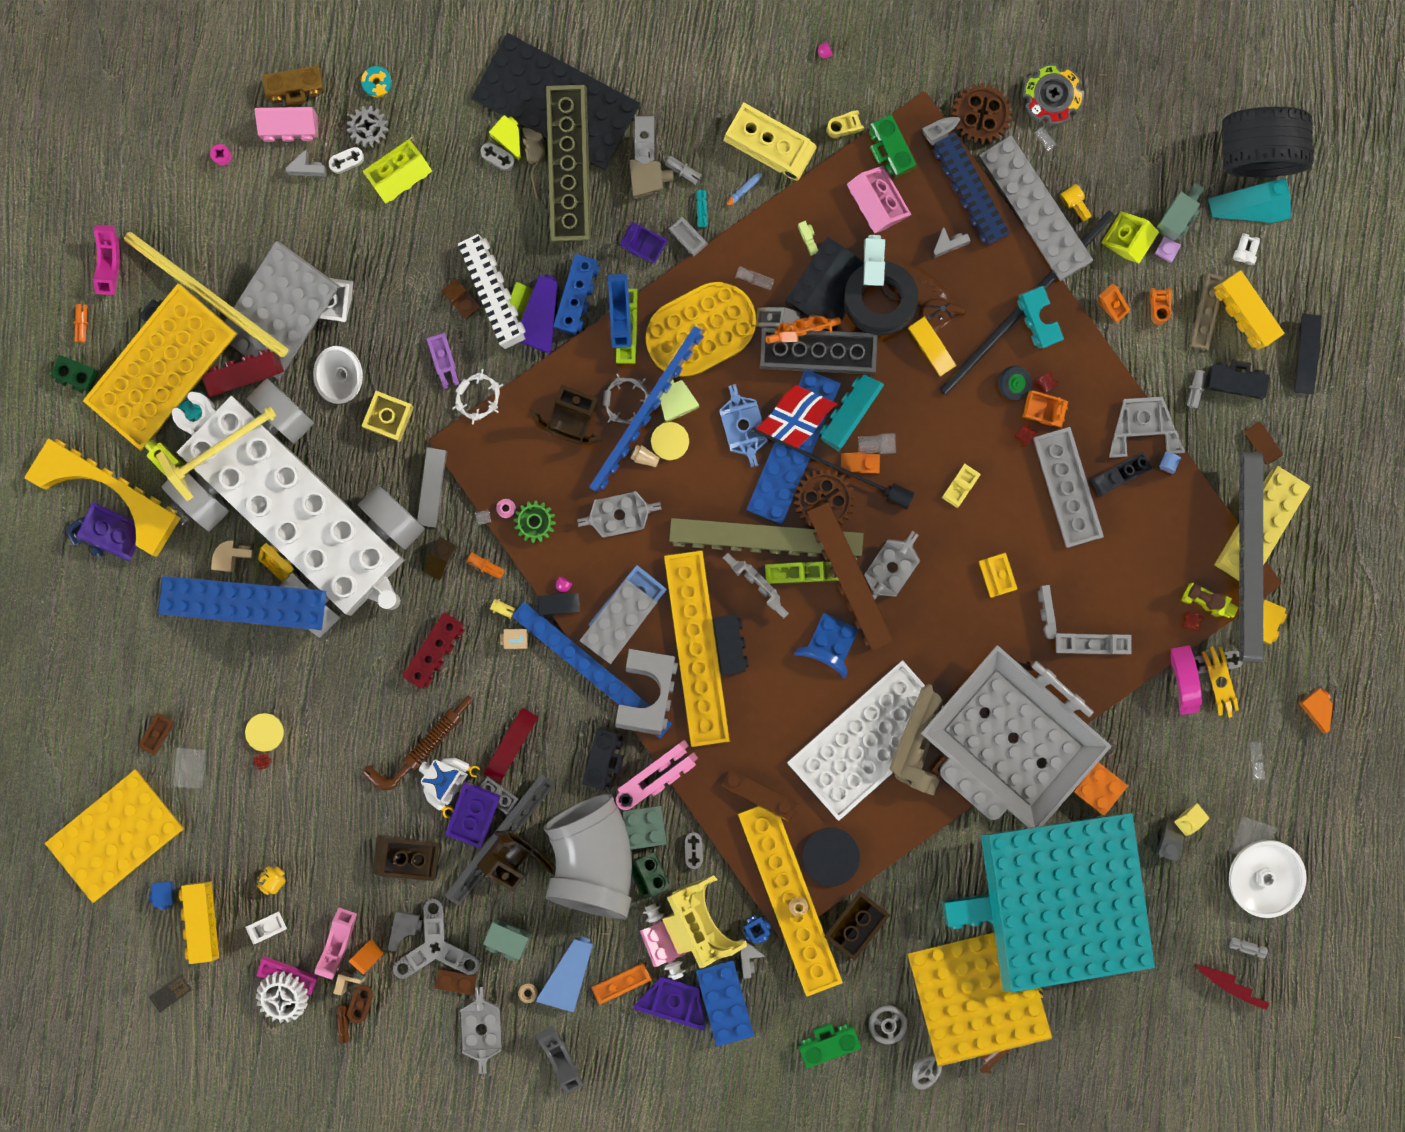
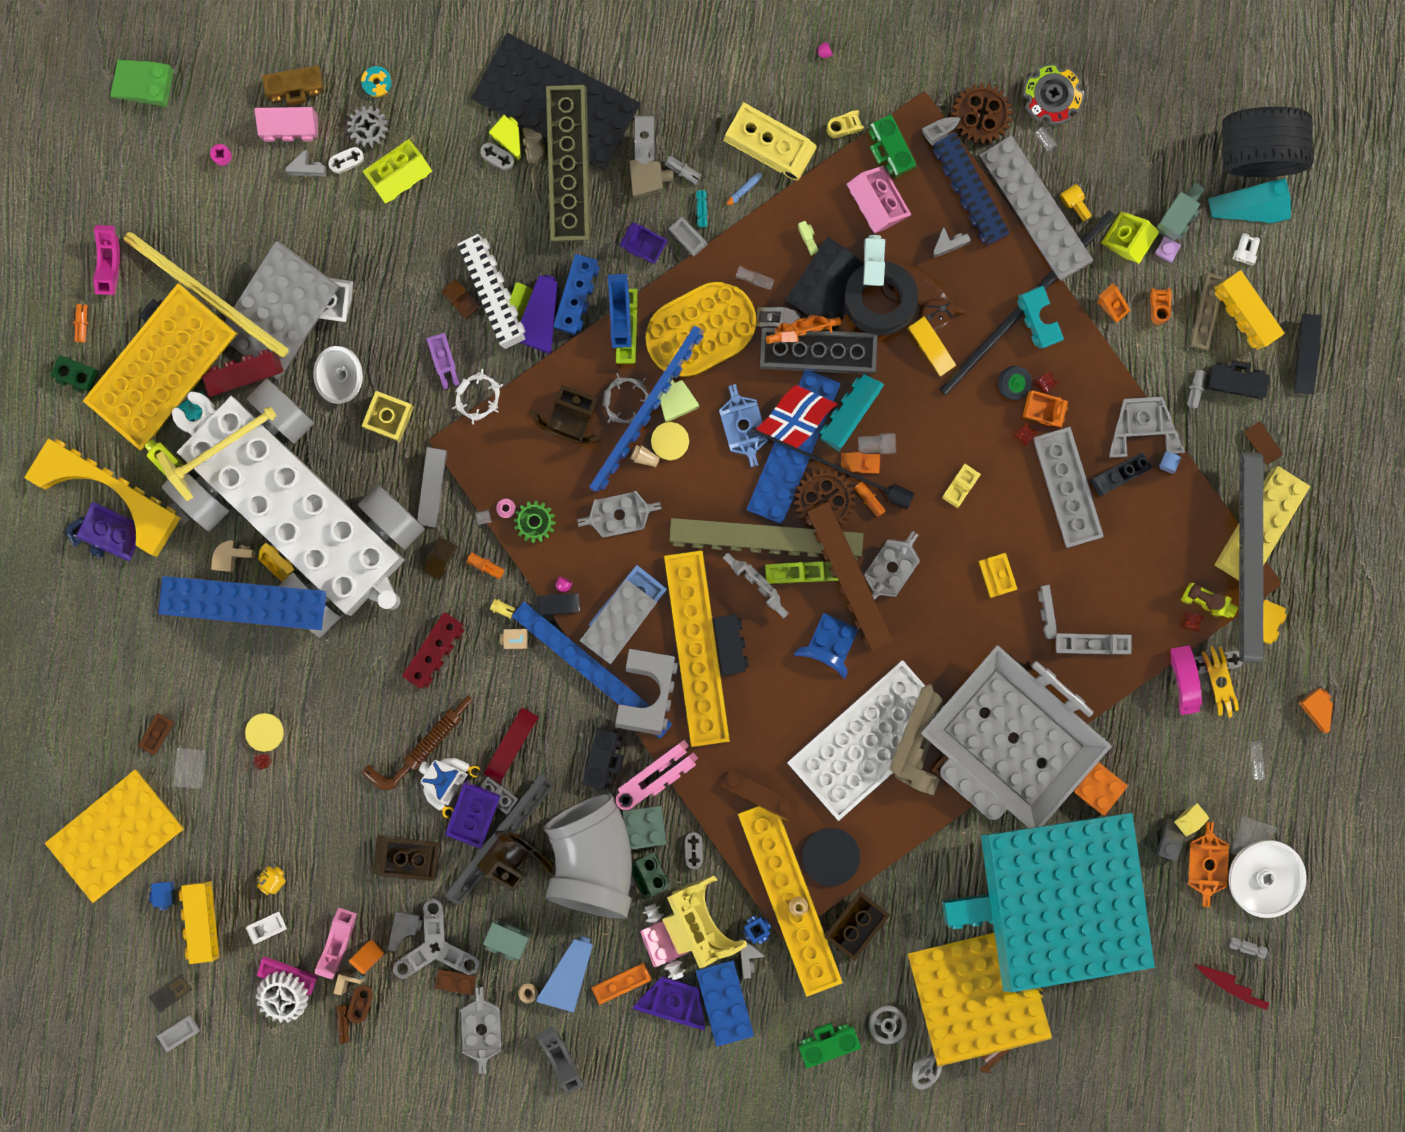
(142, 82): none -> bright green slope
(178, 1033): none -> light grey tile
(869, 499): none -> orange axle
(1202, 849): none -> orange plate

